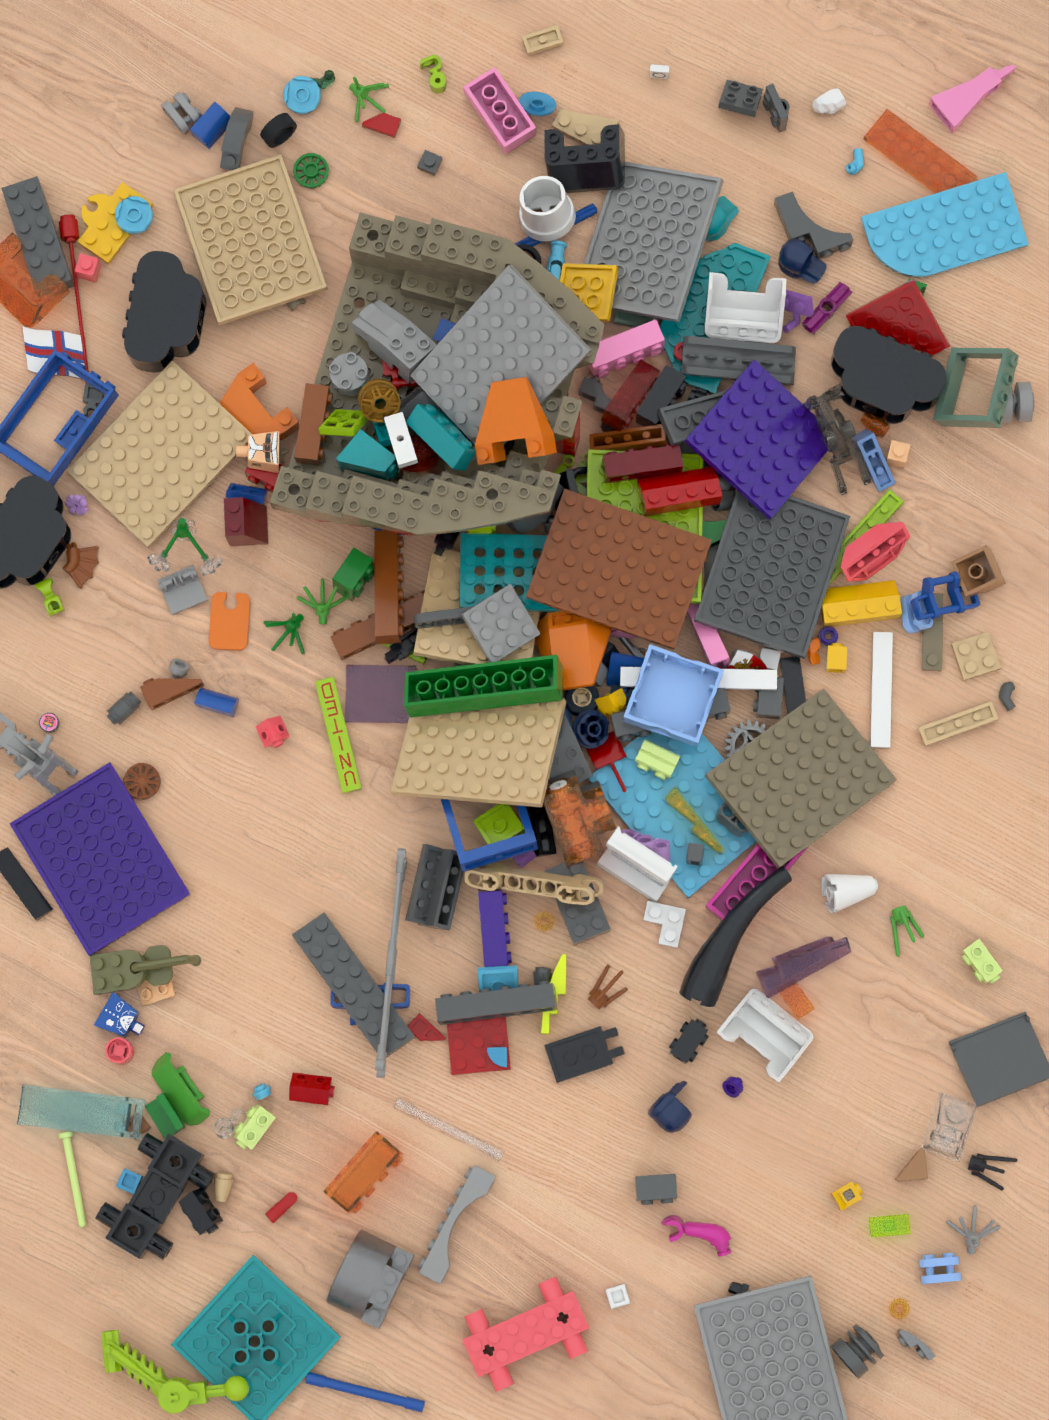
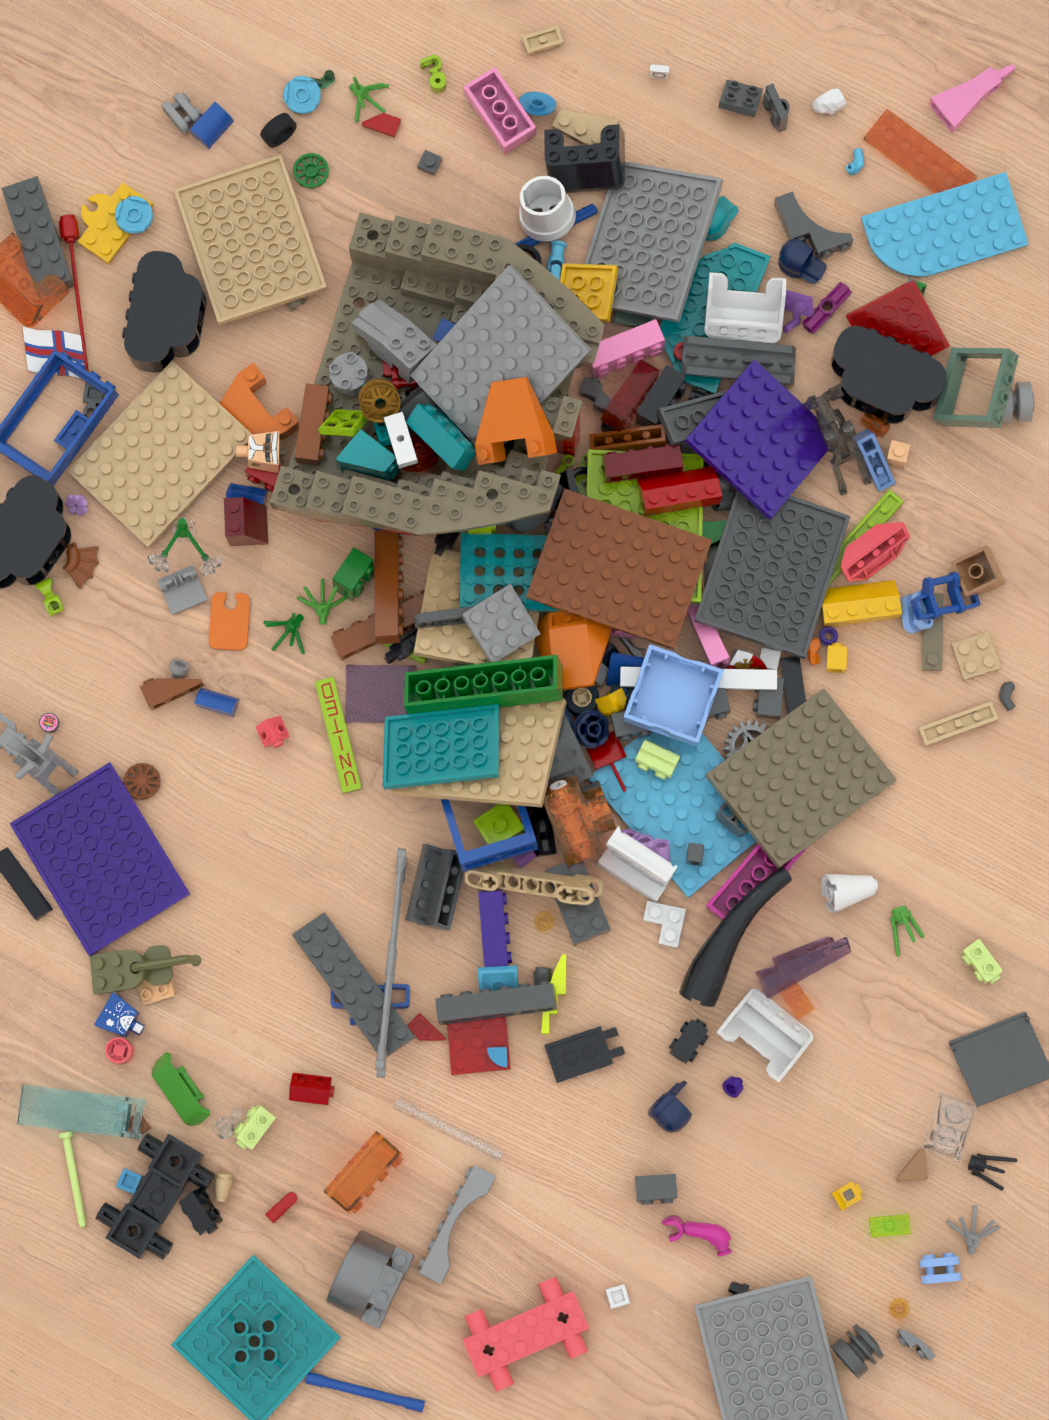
(88, 268): coral brick -> none
(123, 708): dark grey head -> none
(164, 1116): green panel -> none
(172, 1393): lime piece -> none
(234, 138): dark grey arch -> none
(261, 1091): medium azure plate -> none
(441, 746): none -> teal plate
(599, 997): dark orange plant -> none
(699, 829): clear yellow slope -> none
(881, 690): white tile -> none

